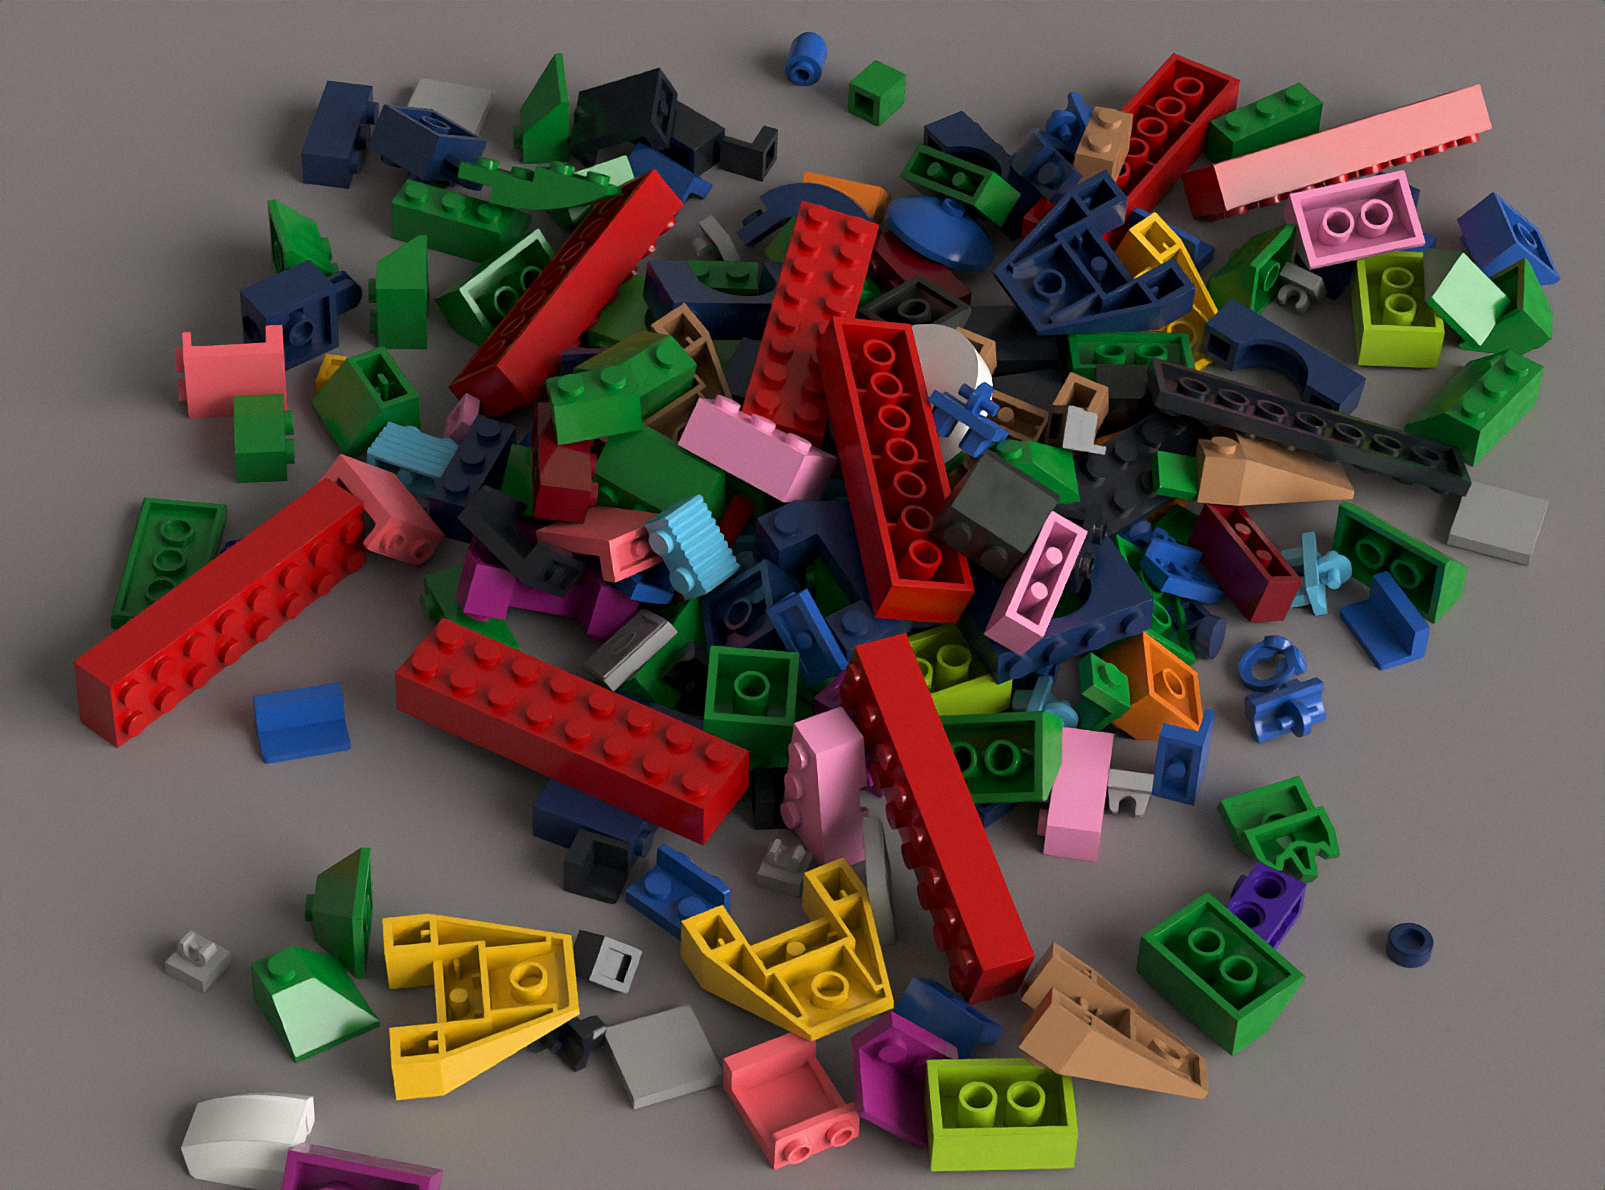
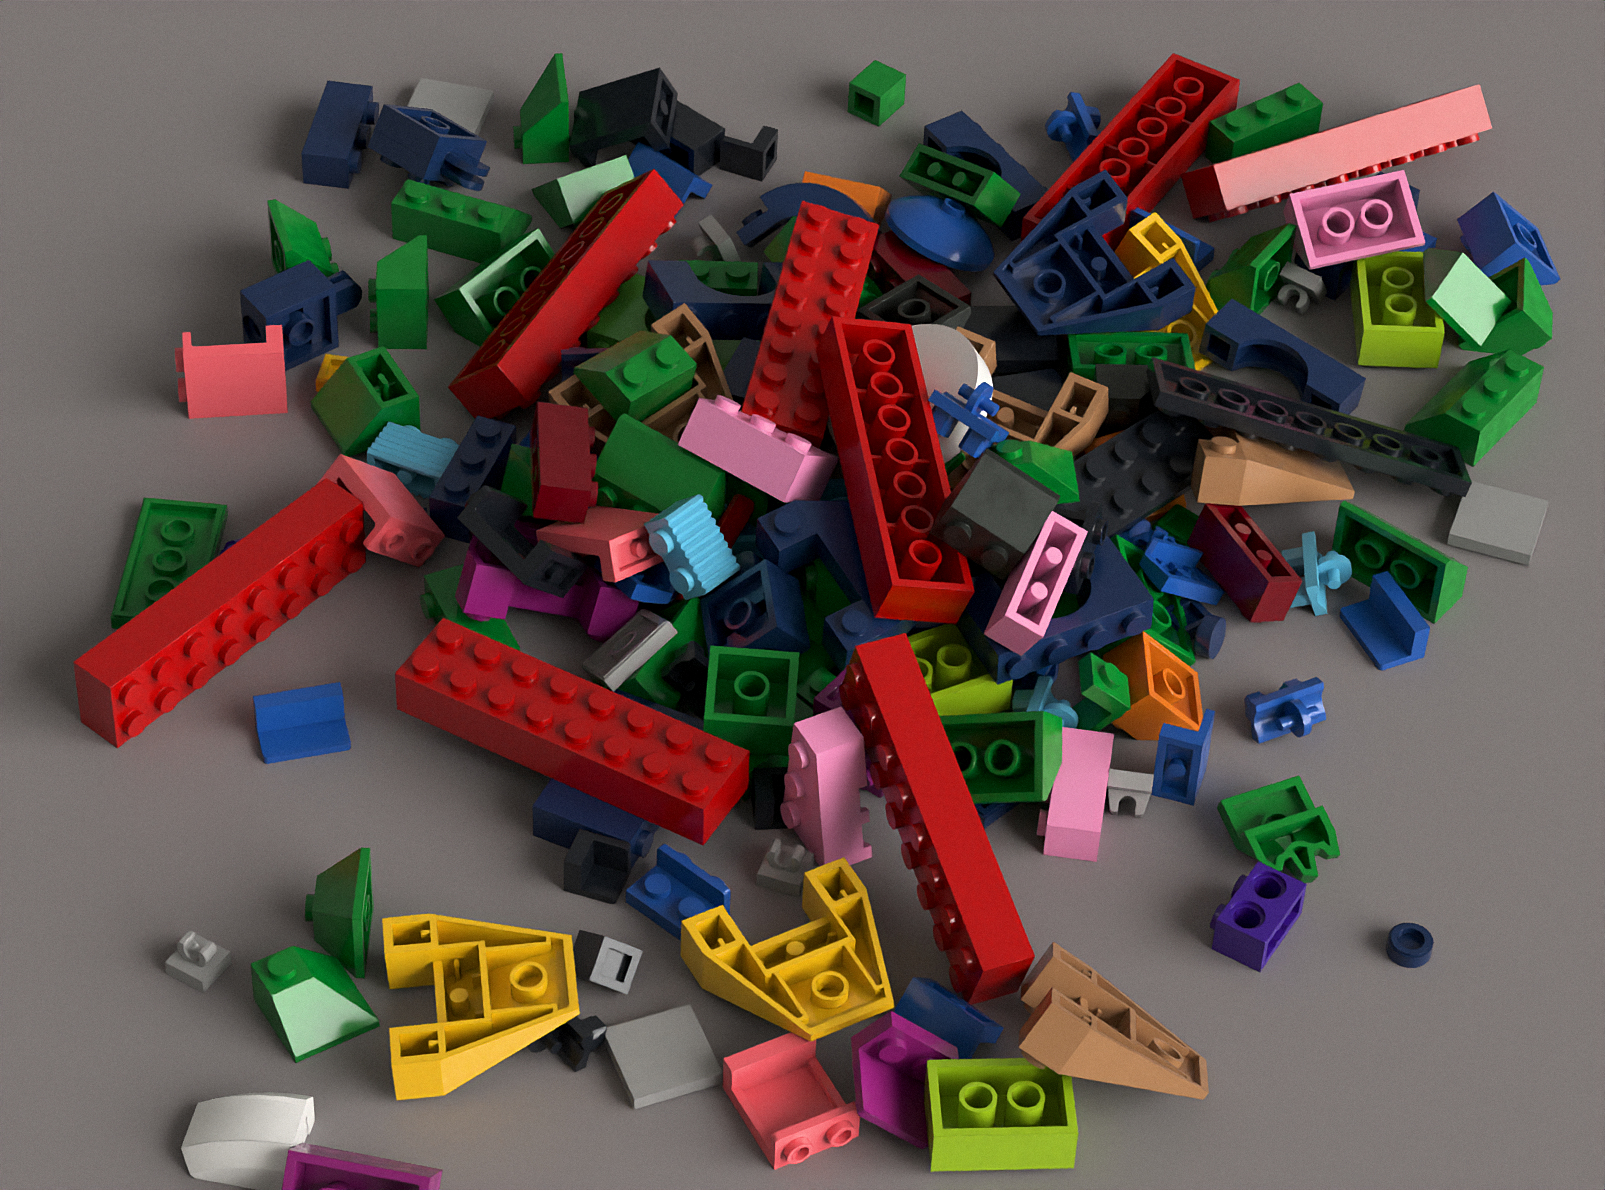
(261, 438): green brick -> none
(461, 418): bright pink tile -> none
(539, 189): green slope -> none
(594, 404): green brick -> none
(806, 59): blue brick -> none
(806, 632): blue panel -> none
(879, 880): light grey tile -> none
(1046, 164): dark blue arch -> none
(1072, 430): panel -> none
(1104, 143): medium nougat brick -> none
(1174, 475): green tile -> none
(1218, 972): green slope -> none
(1265, 650): blue piece -> none

